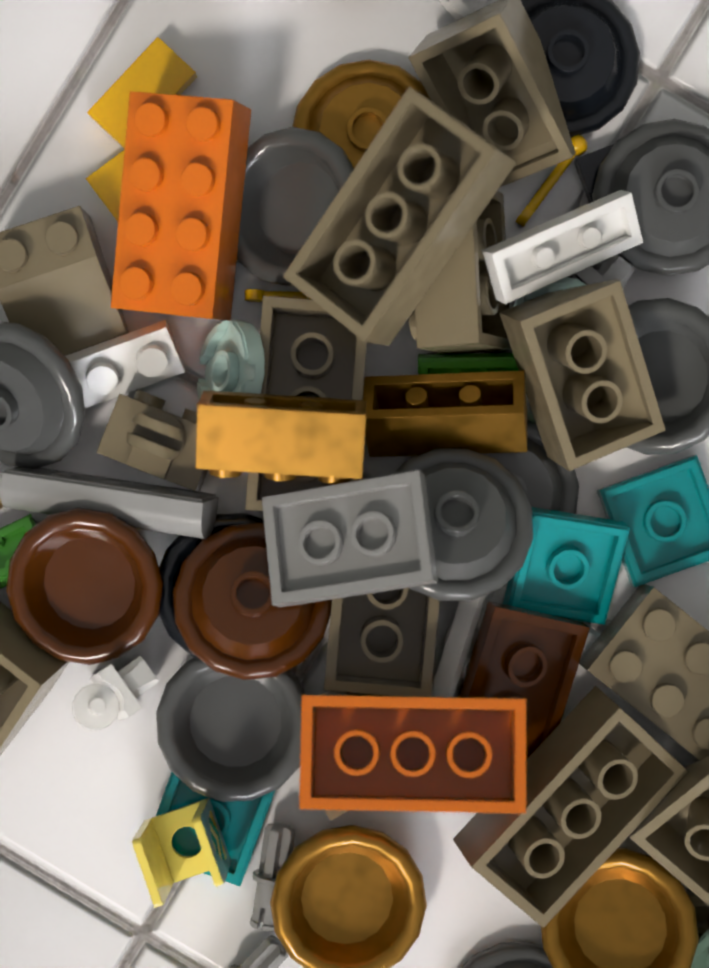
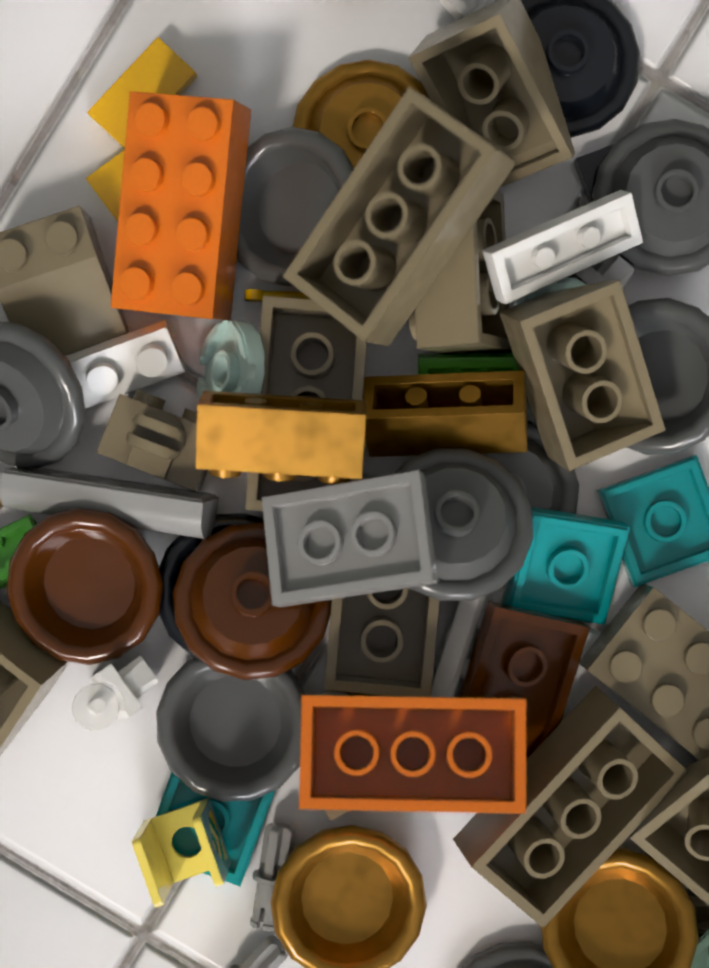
(580, 147): yellow hinge -> none

